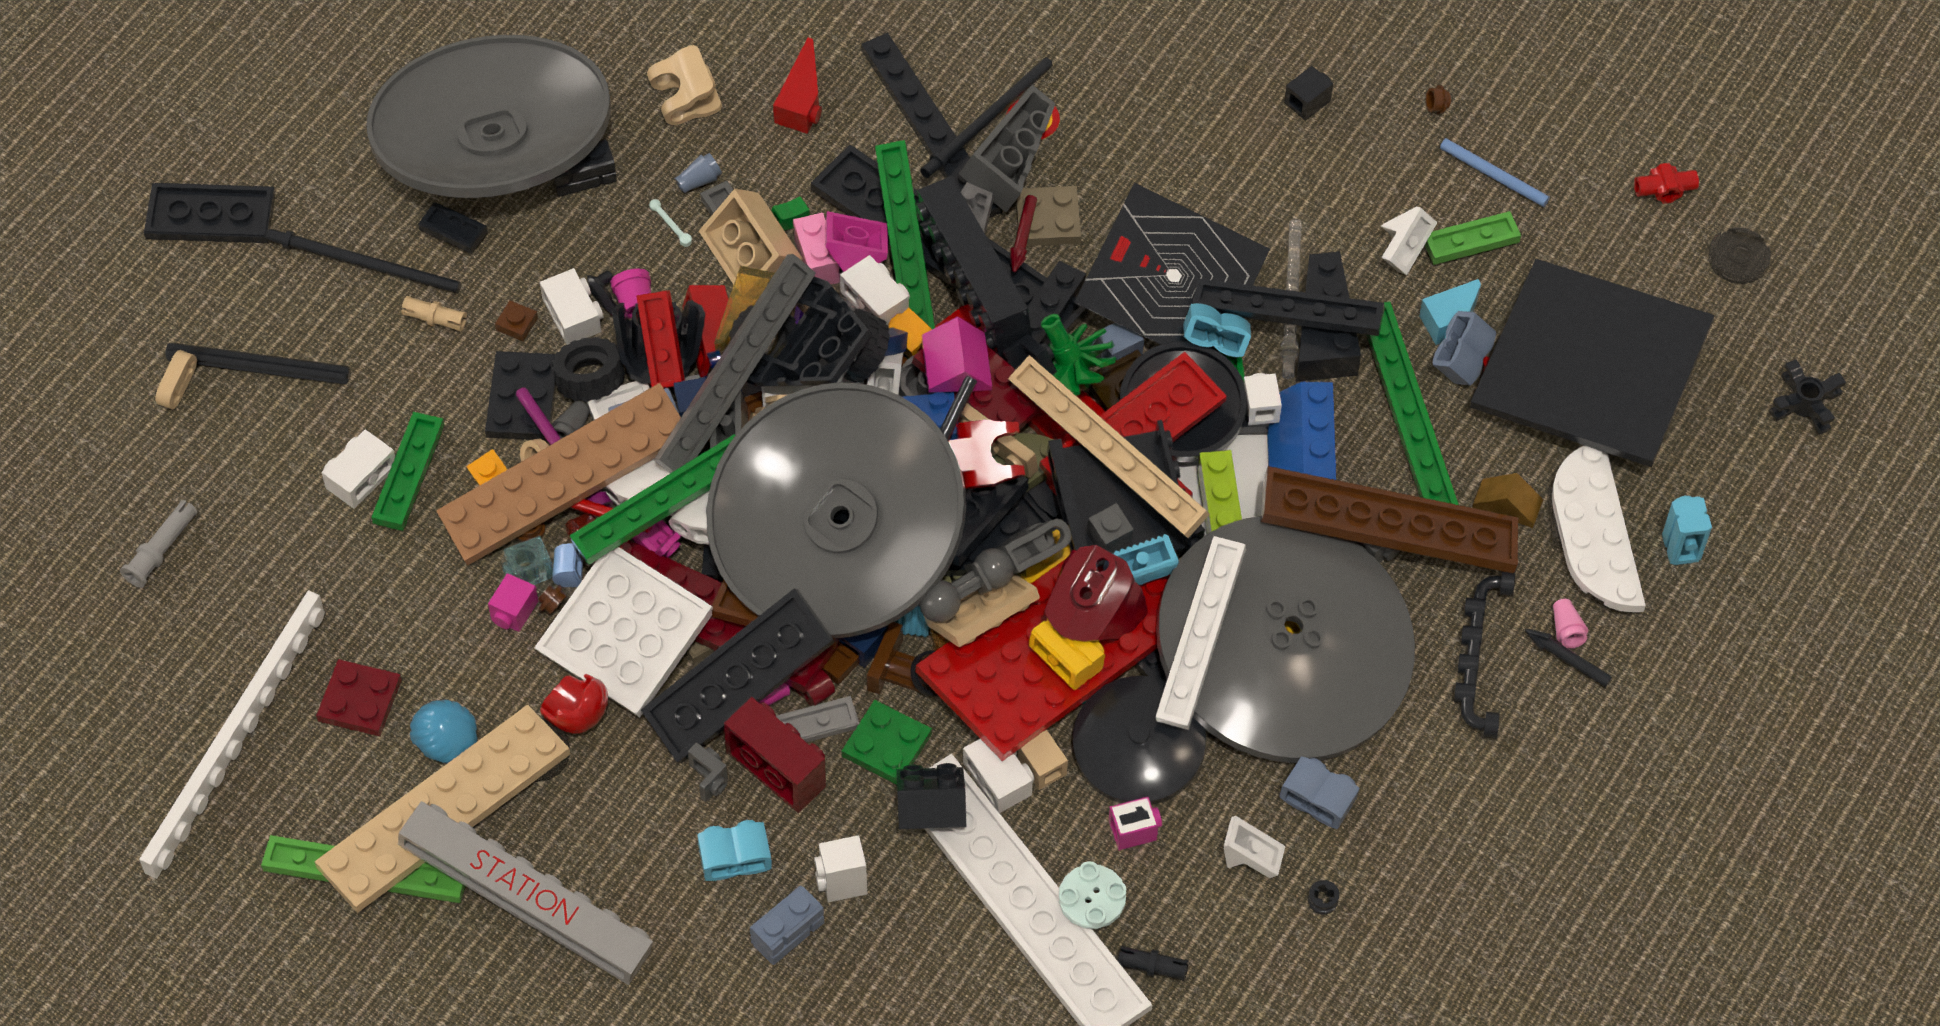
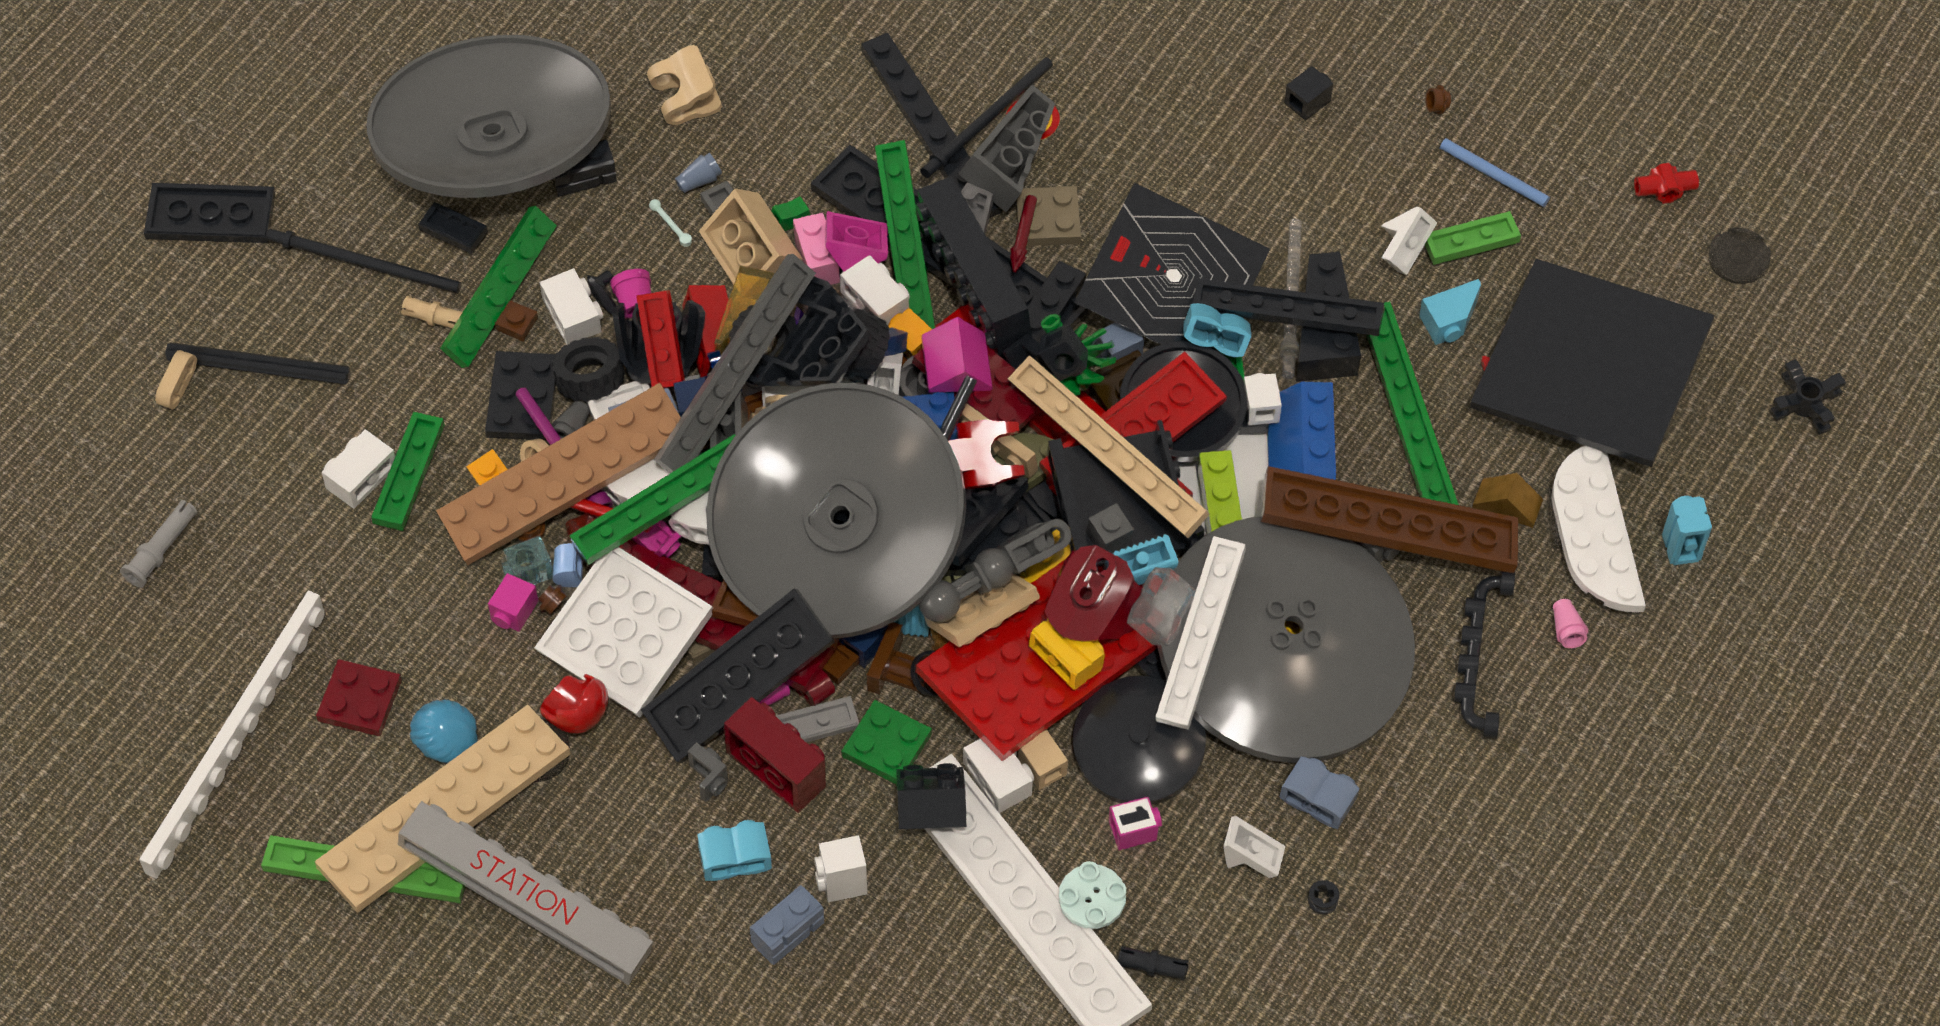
(498, 287): none -> green plate
(798, 99): red slope -> none
(1059, 342): none -> black brick
(1161, 606): none -> clear brick
(1464, 348): sand blue brick -> none
(1545, 642): black piece -> none

